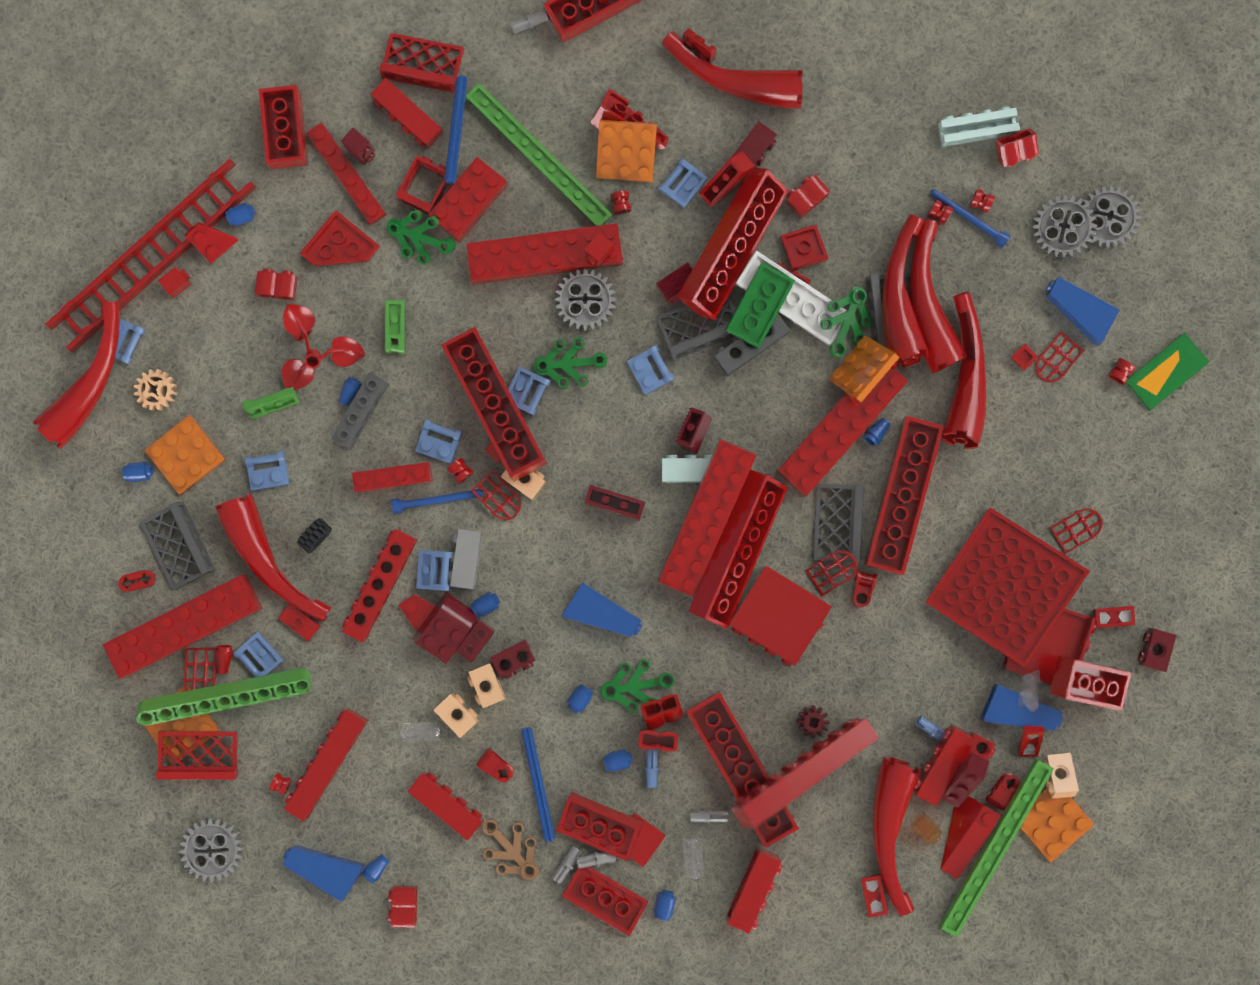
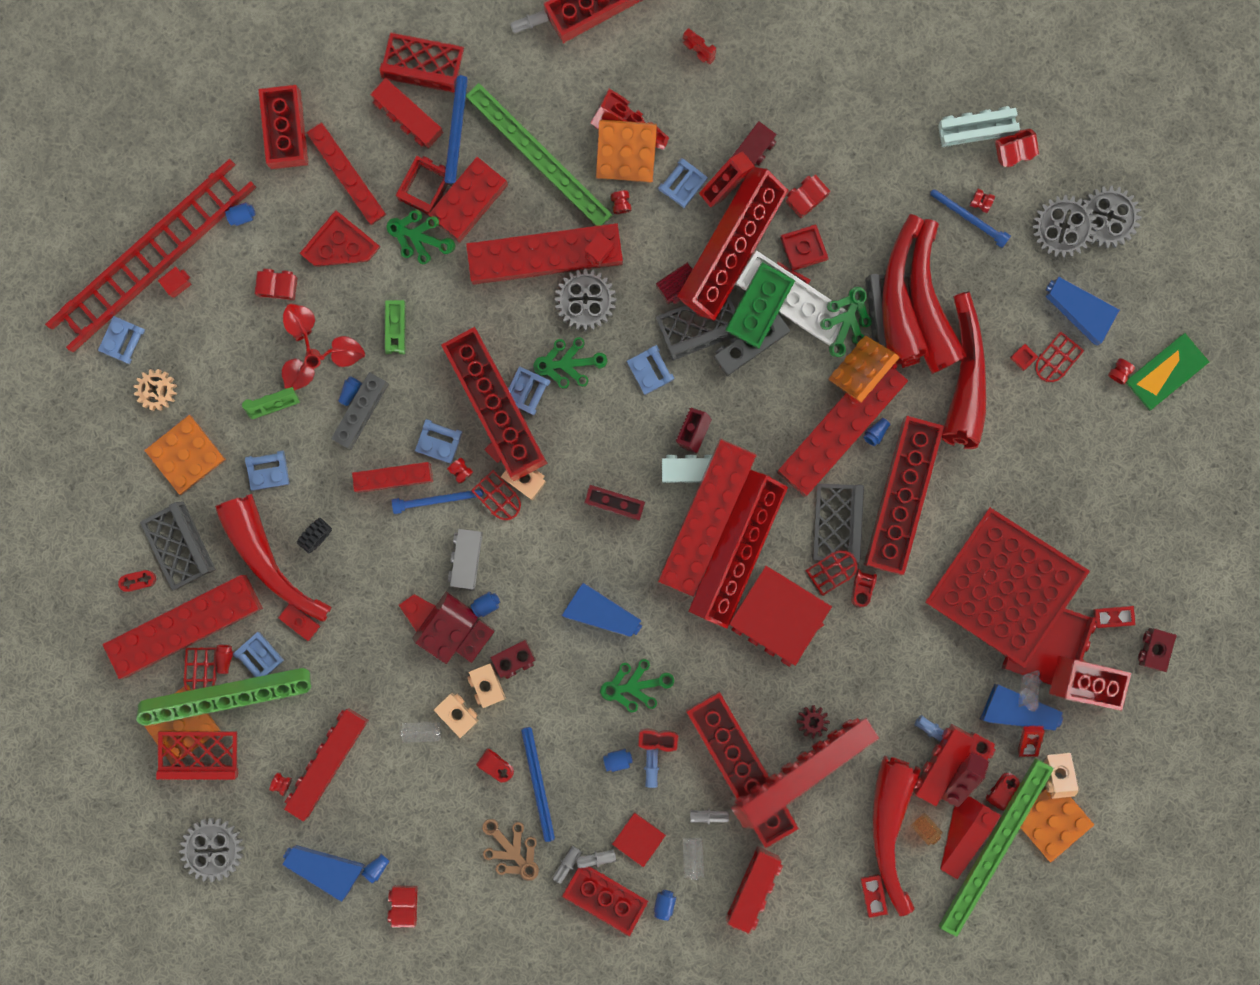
(75, 405): red brick -> none
(137, 472): blue brick -> none
(210, 241): red wing -> none
(358, 146): dark red brick -> none
(361, 631): red brick -> none
(428, 570): medium blue plate -> none
(445, 805): red brick -> none
(579, 699): blue brick -> none
(599, 826): red slope -> none
(662, 711): red brick -> none
(762, 87): red brick -> none
(940, 212): red wheel -> none
(1080, 533): red window -> none

